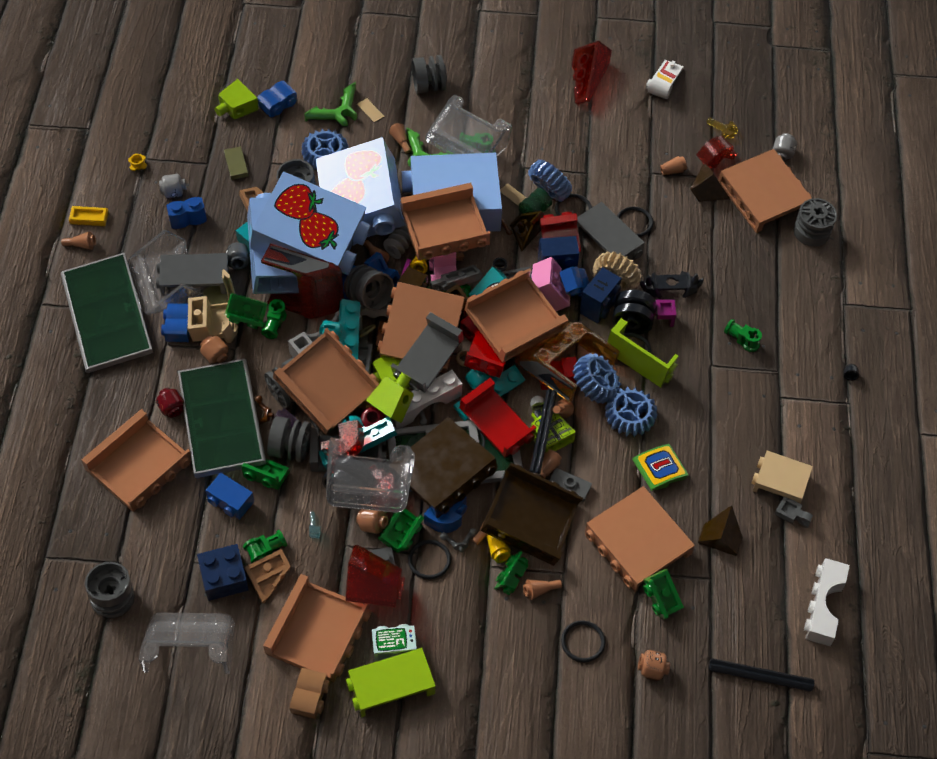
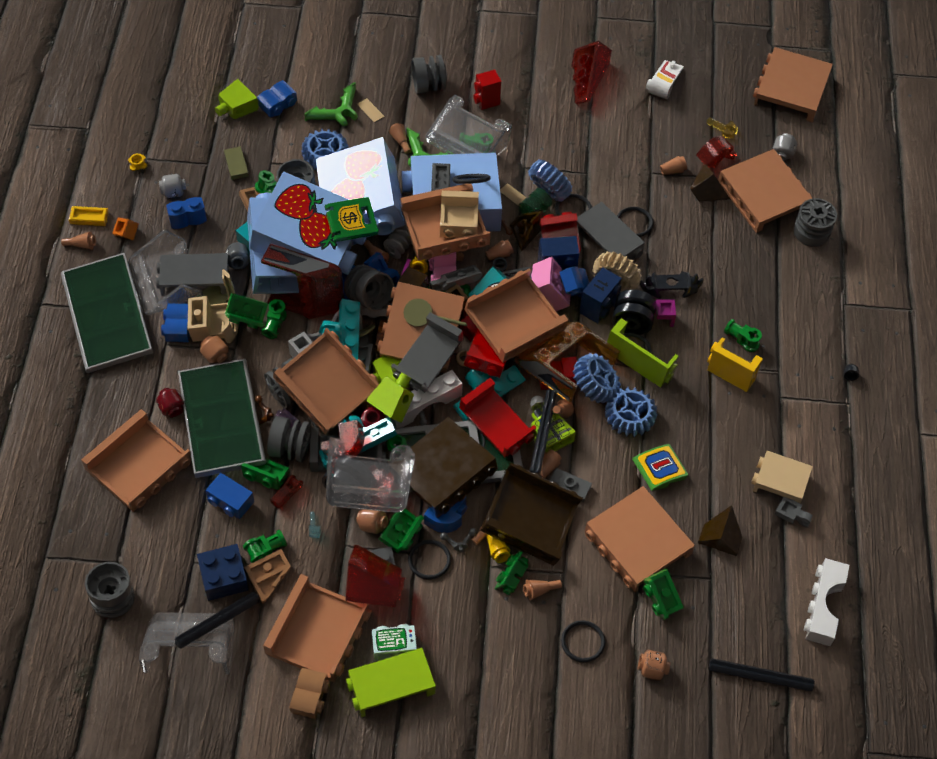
(125, 228): none -> orange slope
(216, 620): none -> black axle
(265, 183): none -> green connector
(285, 492): none -> clear red bar
(348, 219): none -> green container
(398, 439): none -> green plate
(417, 311): none -> olive piece
(440, 176): none -> dark grey plate
(459, 214): none -> tan panel
(461, 179): none -> black tyre
(487, 89): none -> red brick
(501, 249): none -> nougat cone
(732, 367): none -> yellow panel
(793, 81): none -> nougat panel

